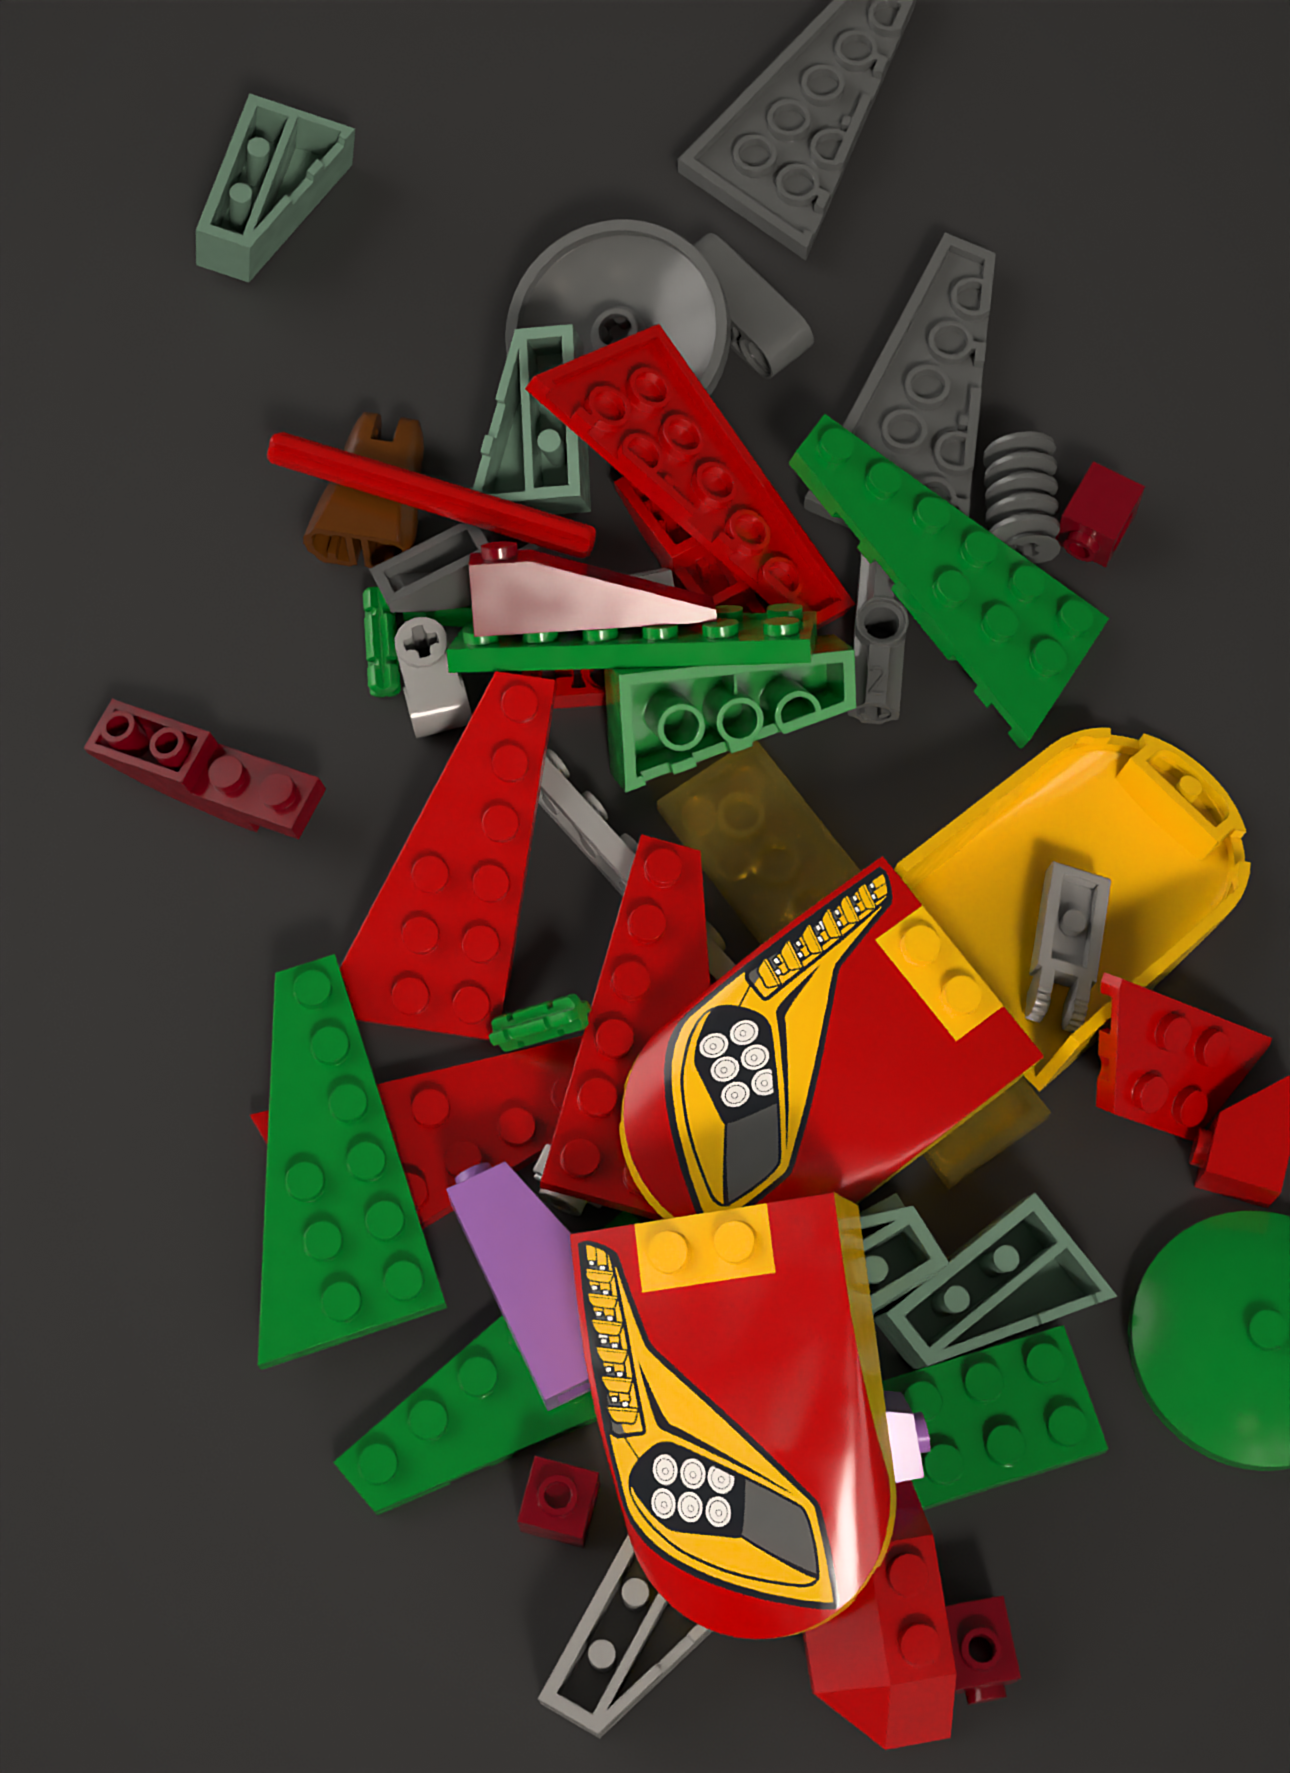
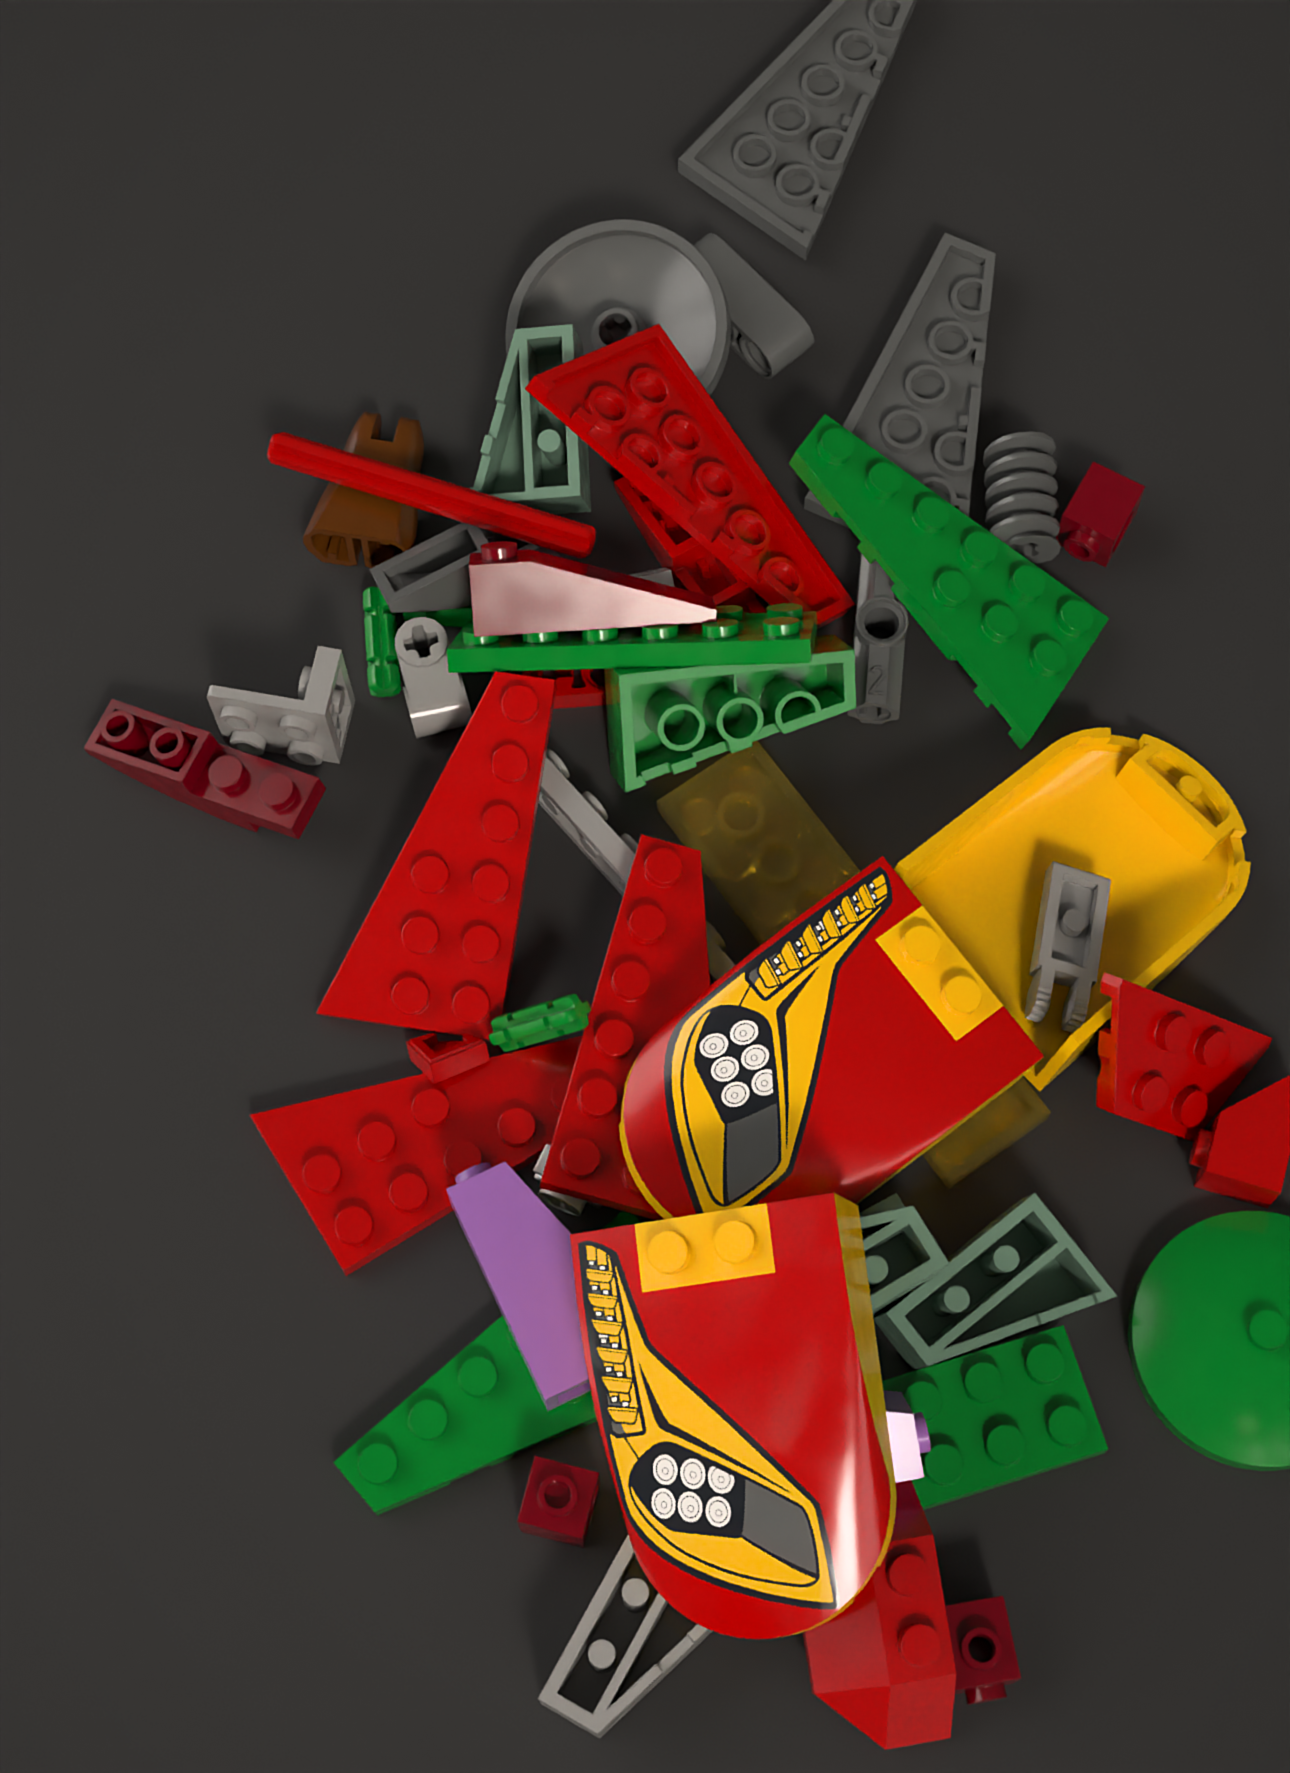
(268, 184): sand green wedge -> none
(301, 728): none -> light grey bracket
(338, 1210): green wing -> none
(446, 1058): none -> red tile

